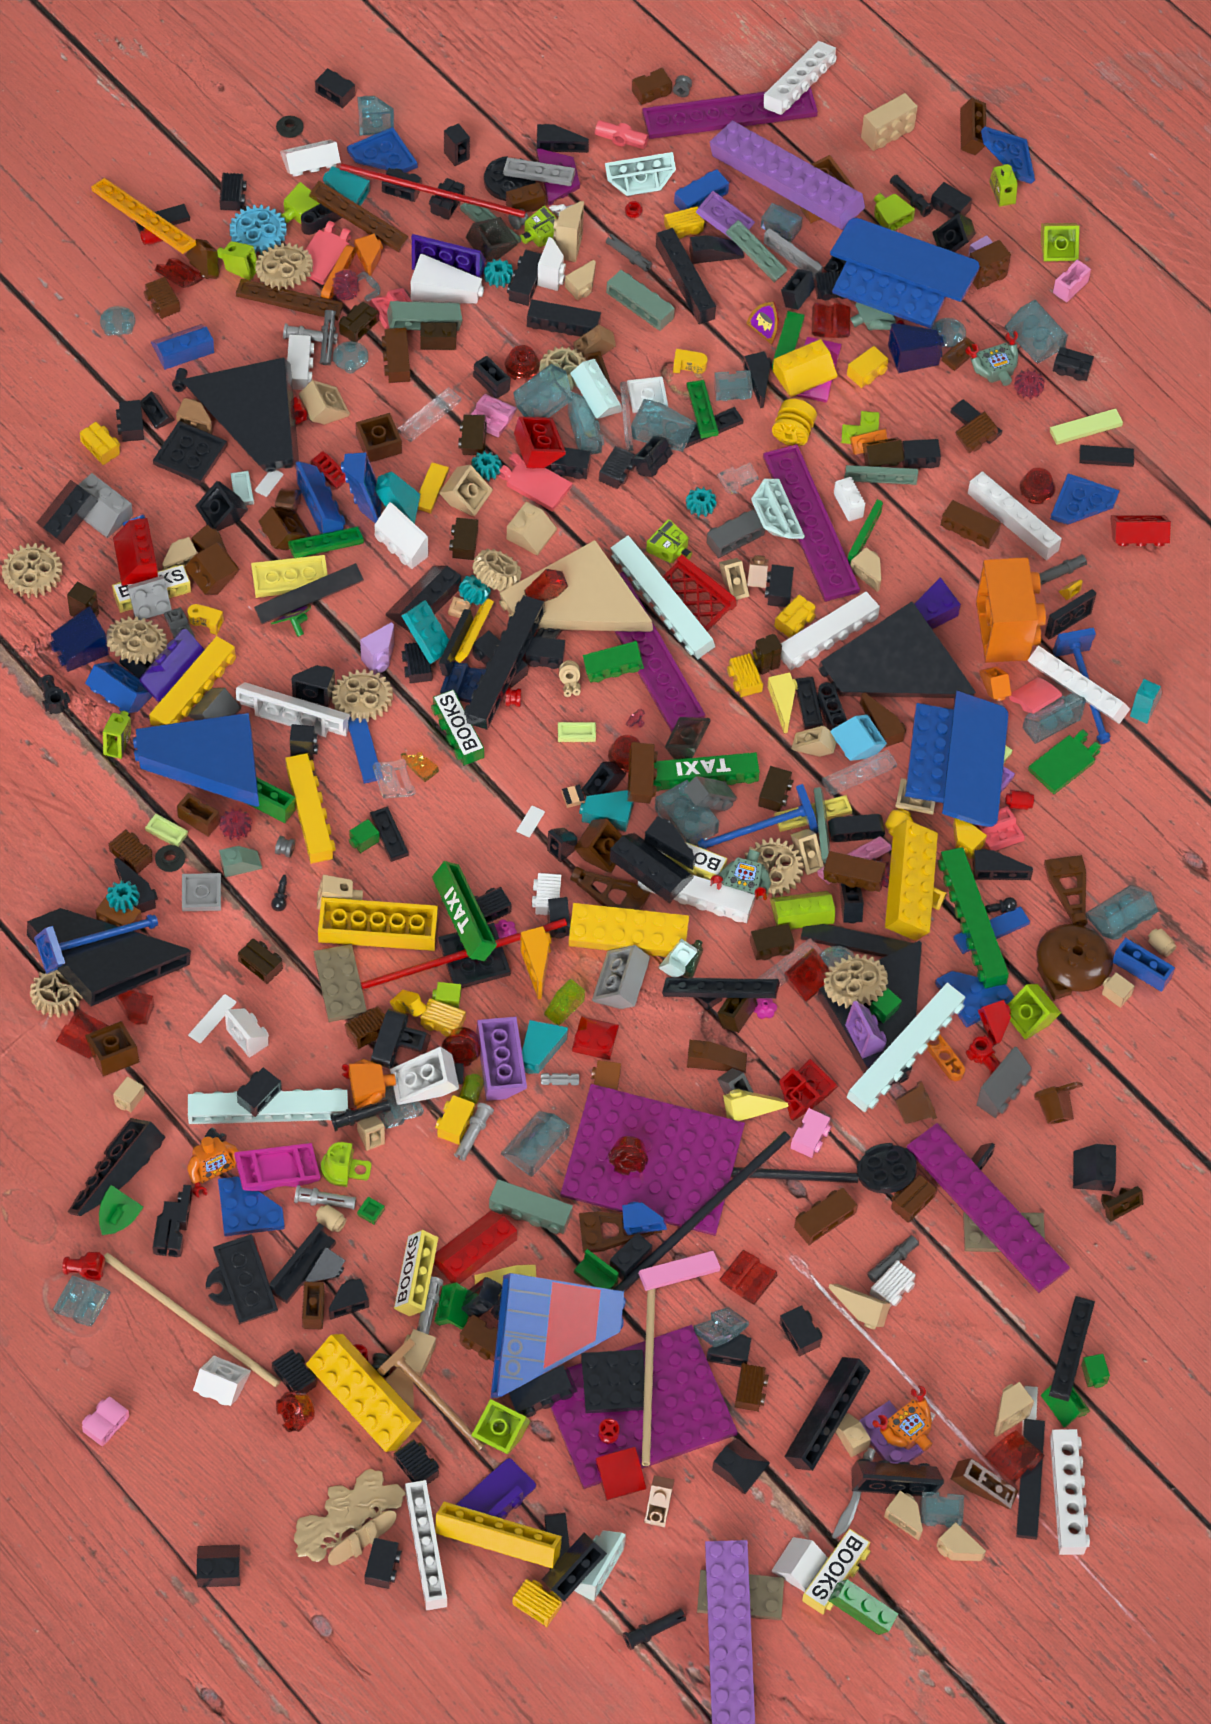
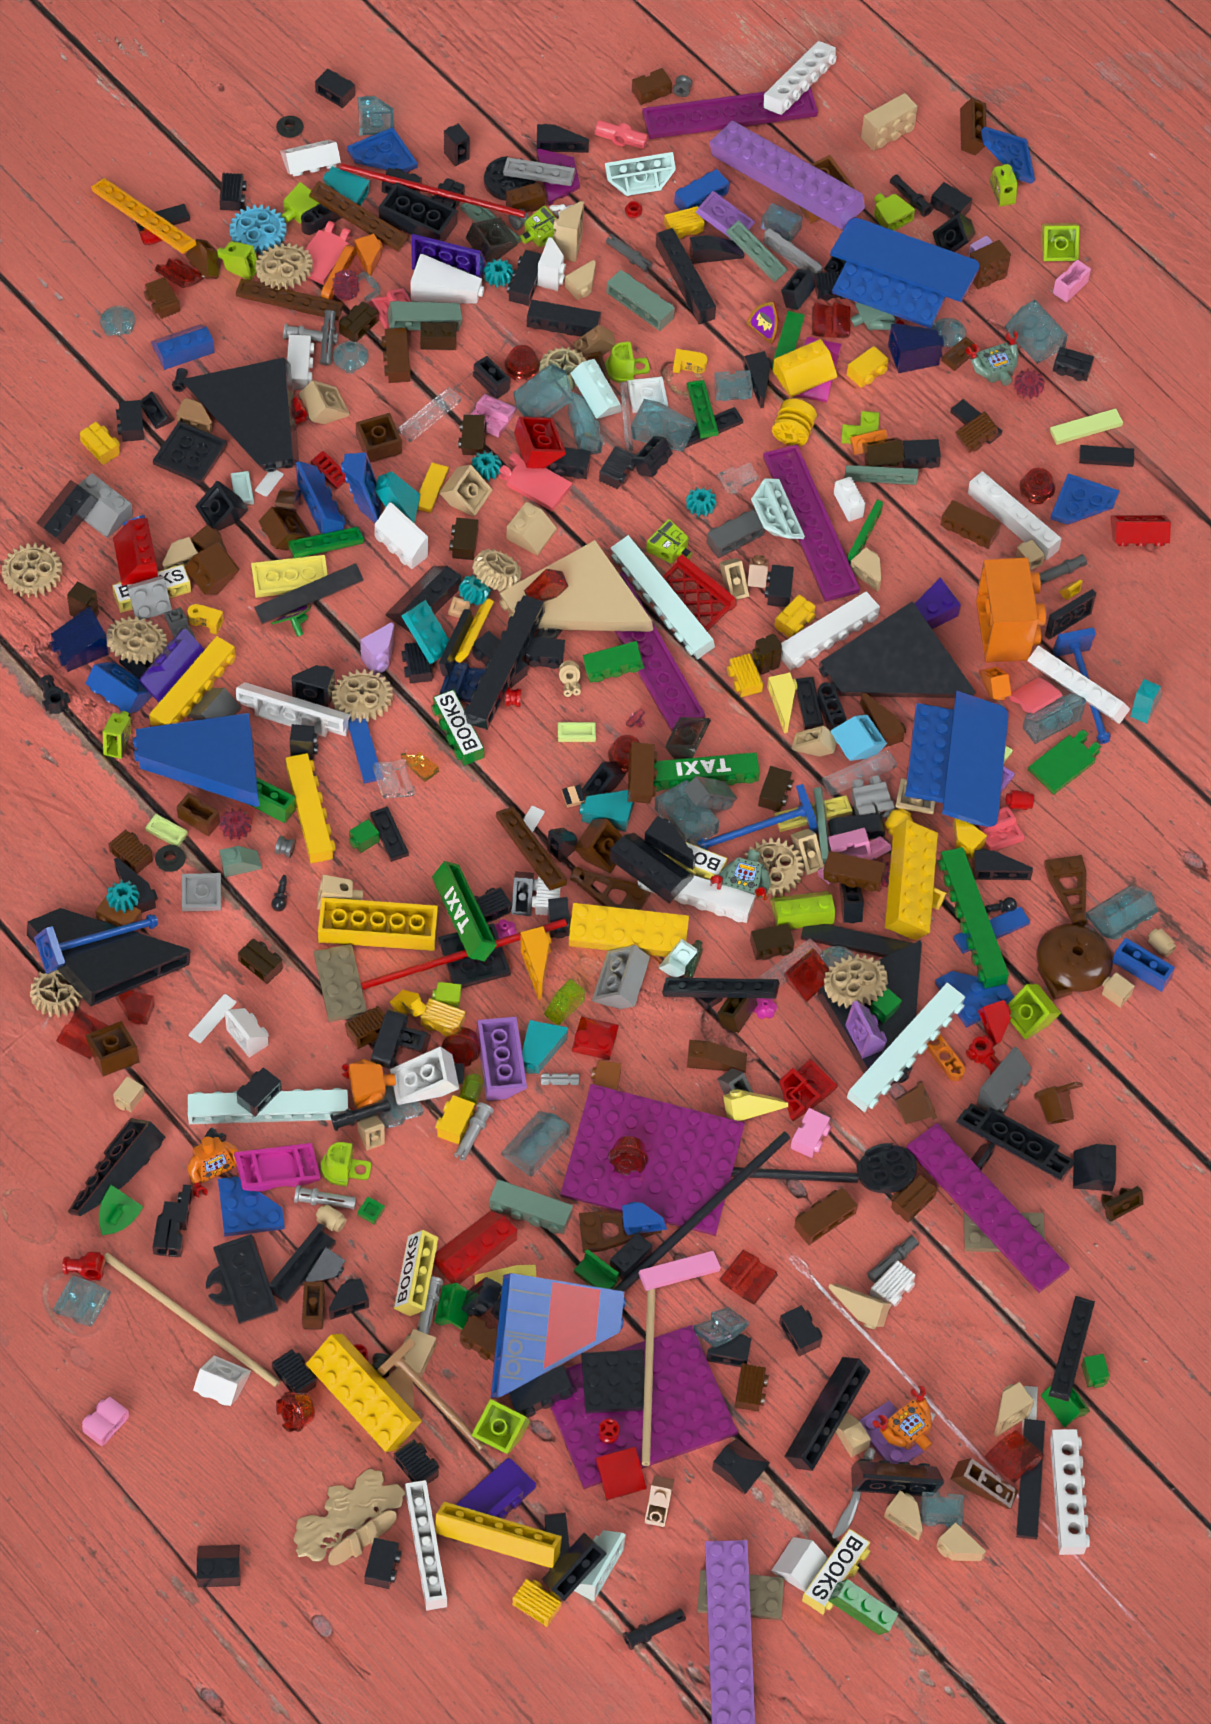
(417, 213): none -> black brick
(522, 893): none -> black slope
(531, 848): none -> reddish brown plate
(621, 363): none -> lime container
(851, 843): none -> bright pink brick
(871, 798): none -> light grey hips
(1017, 1140): none -> black slope
(1033, 552): none -> tan brick

